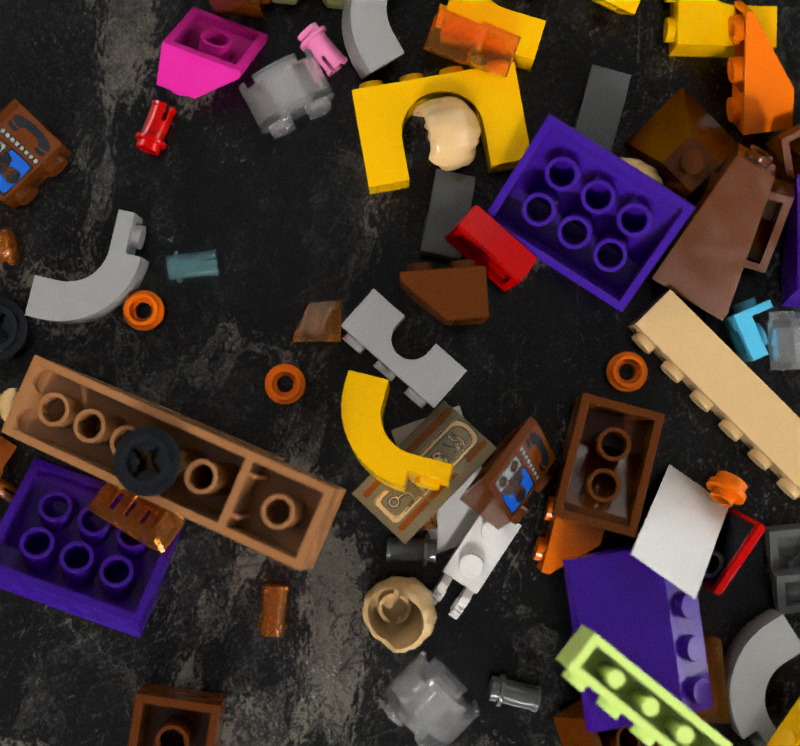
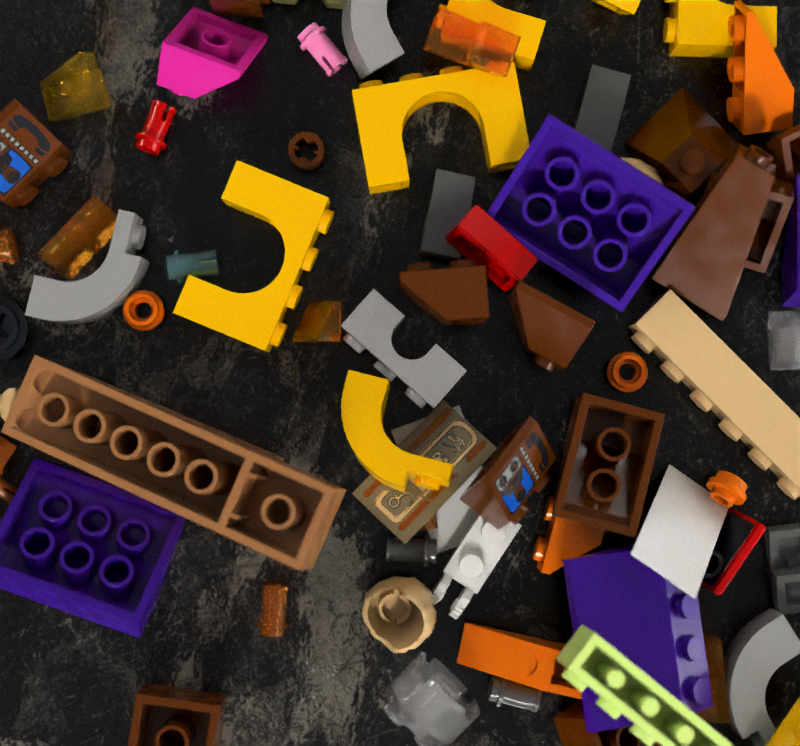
(75, 88): none -> clear yellow slope
(80, 238): none -> clear orange slope
(129, 462): black gear -> none
(157, 529): clear orange slope -> none
(273, 378): orange plate -> none
(287, 93): clear brick -> none
(299, 218): none -> yellow arch
(310, 138): none -> reddish brown bush
(451, 132): tan hair -> none
(515, 658): none -> orange slope
(547, 327): none -> reddish brown slope
(746, 335): medium azure bracket -> none

